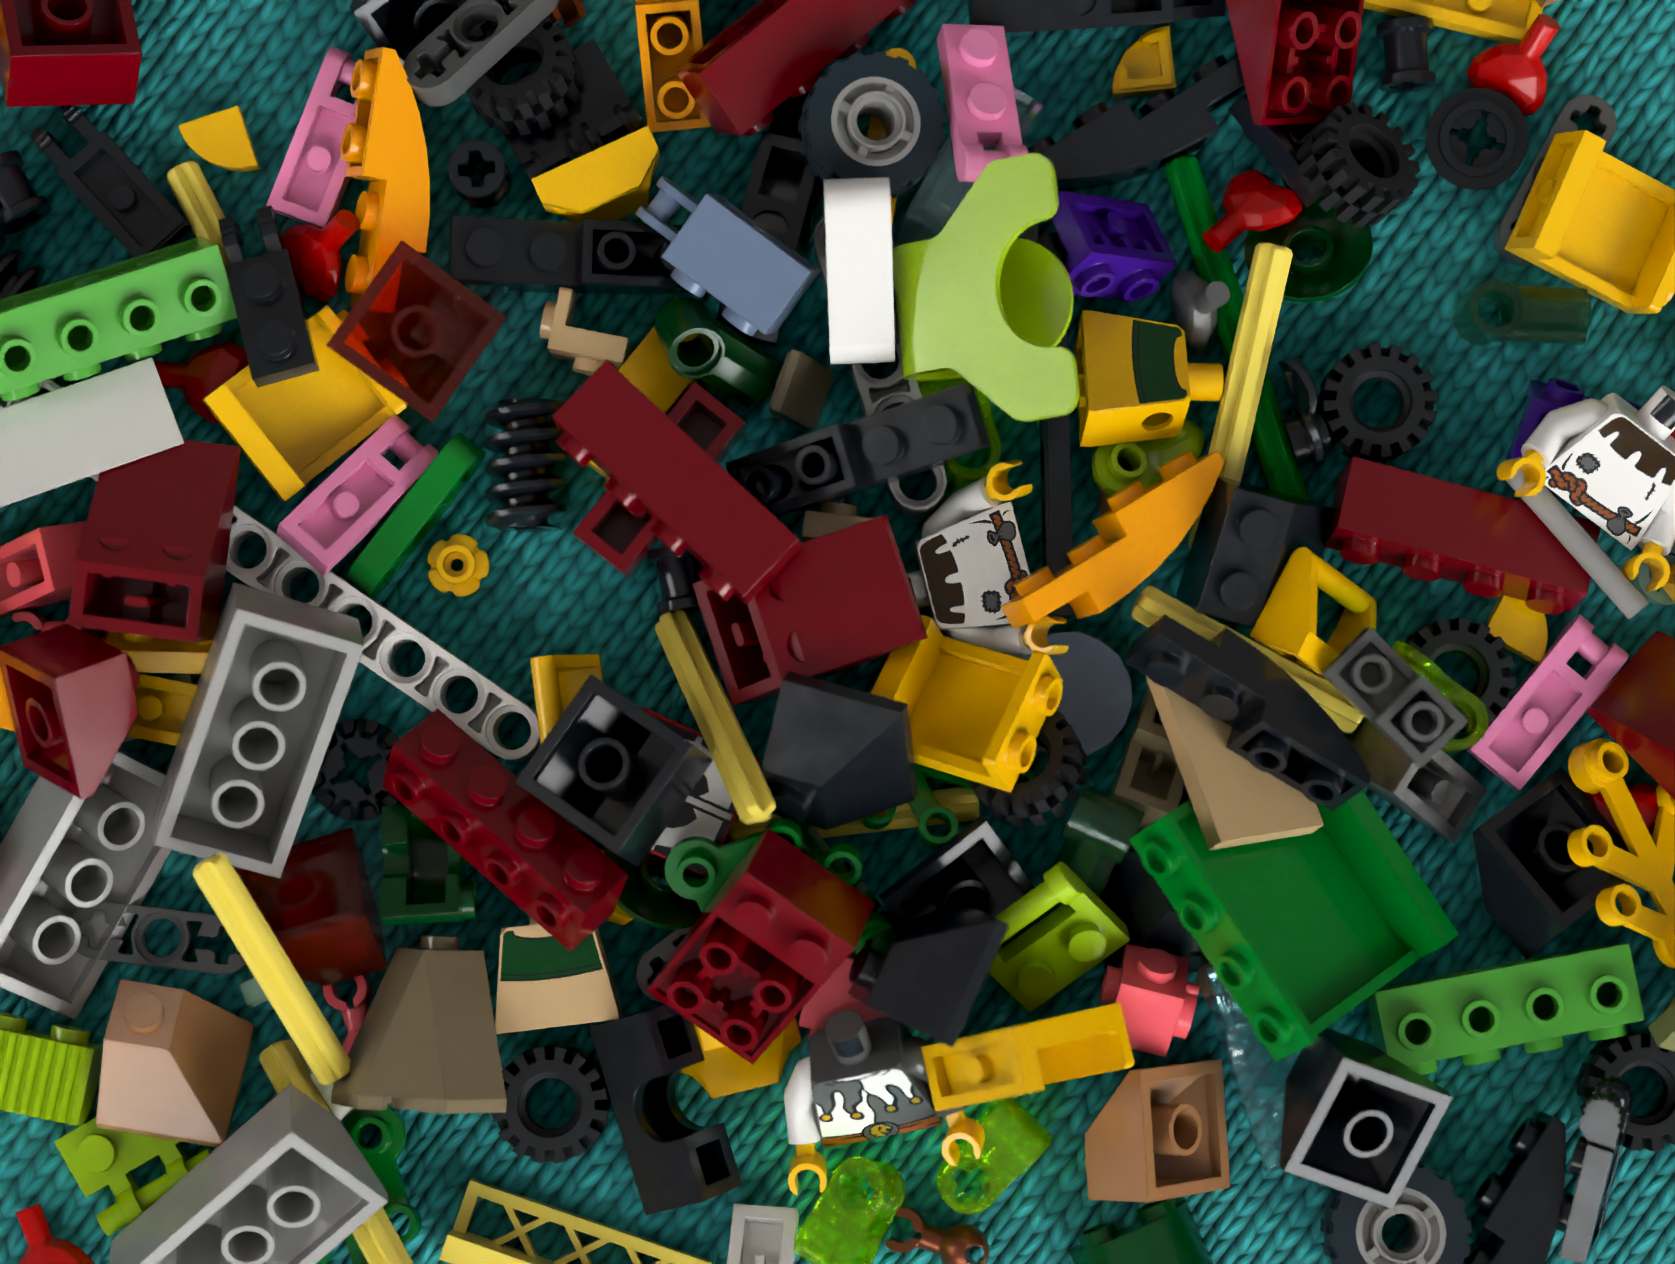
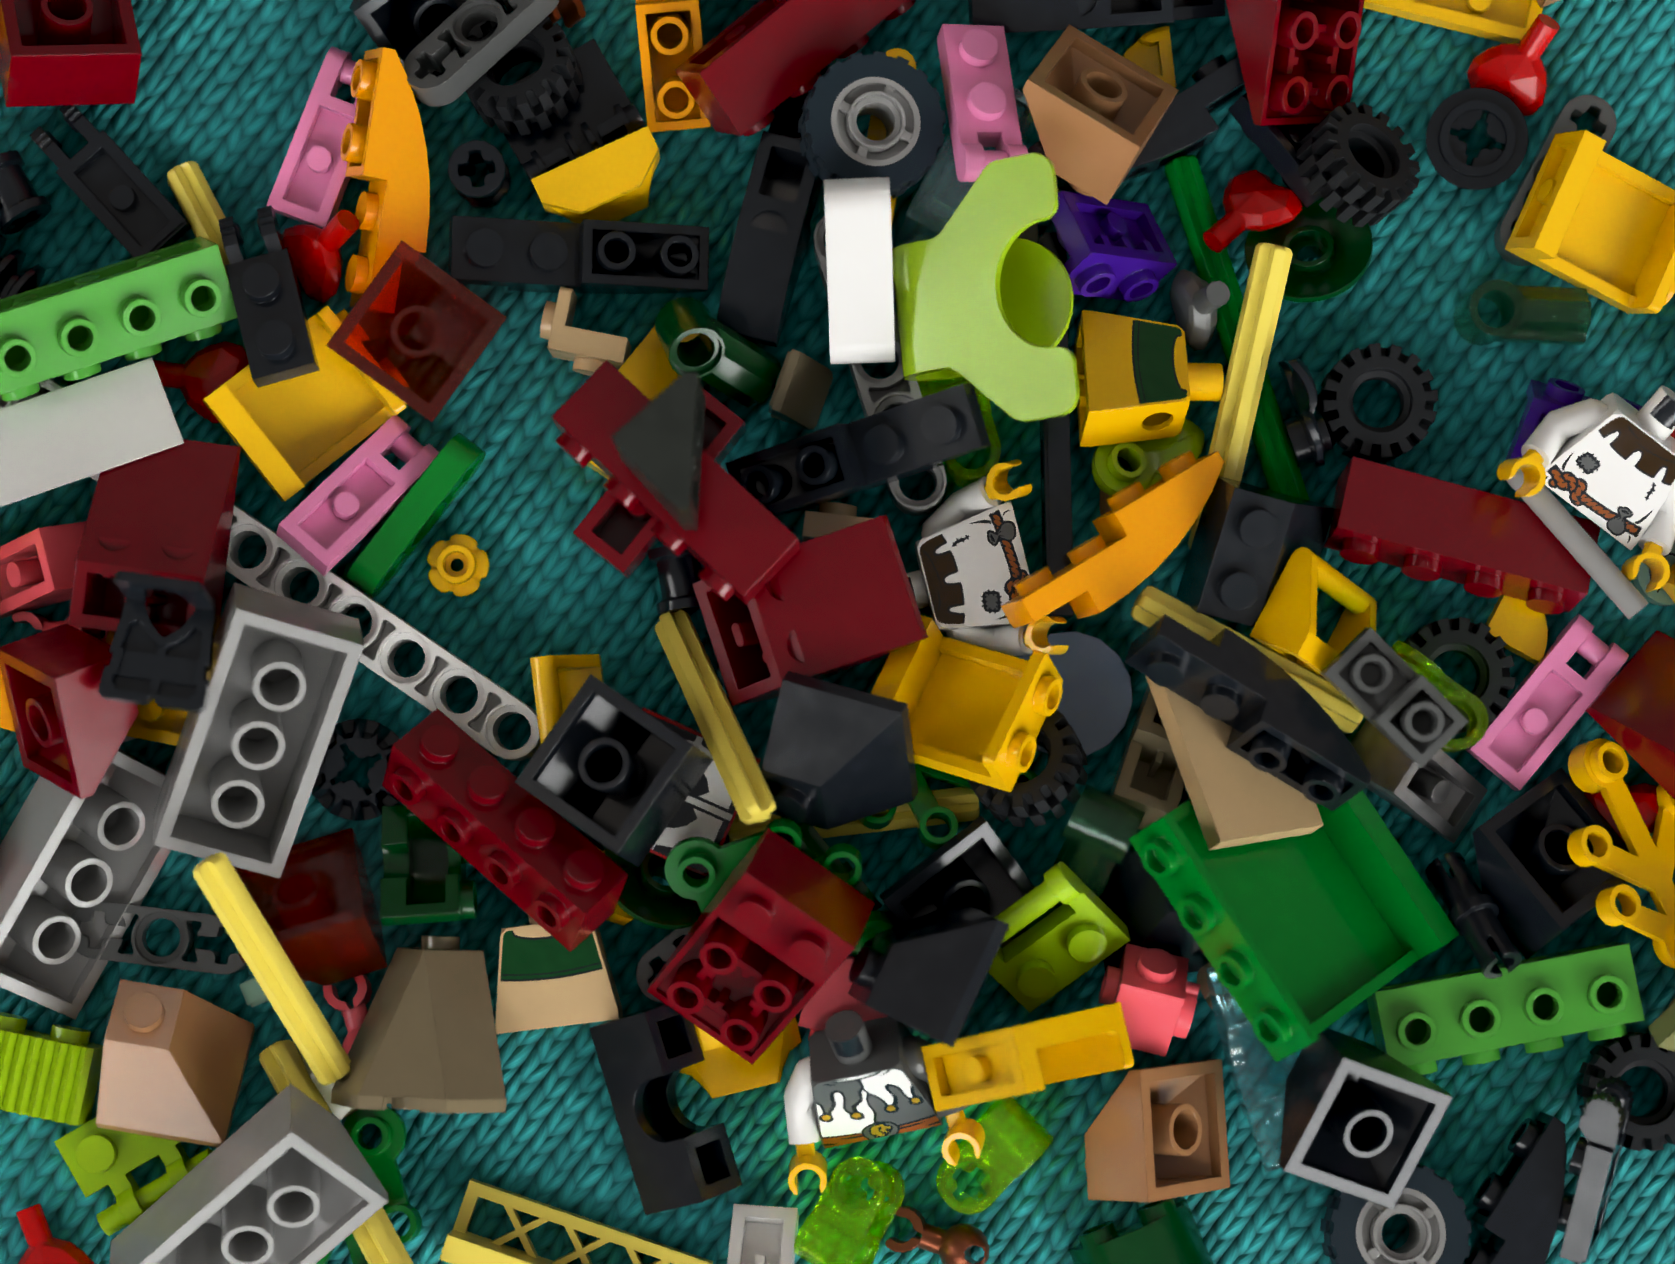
(157, 667): none -> black piece
(222, 140): yellow tile -> none
(523, 465): black piece -> none
(591, 1108): black tyre -> none
(666, 445): none -> pearl dark grey slope
(729, 258): sand blue brick -> none
(1094, 112): none -> medium nougat slope
(1405, 54): black bush -> none
(1473, 915): none -> black pin

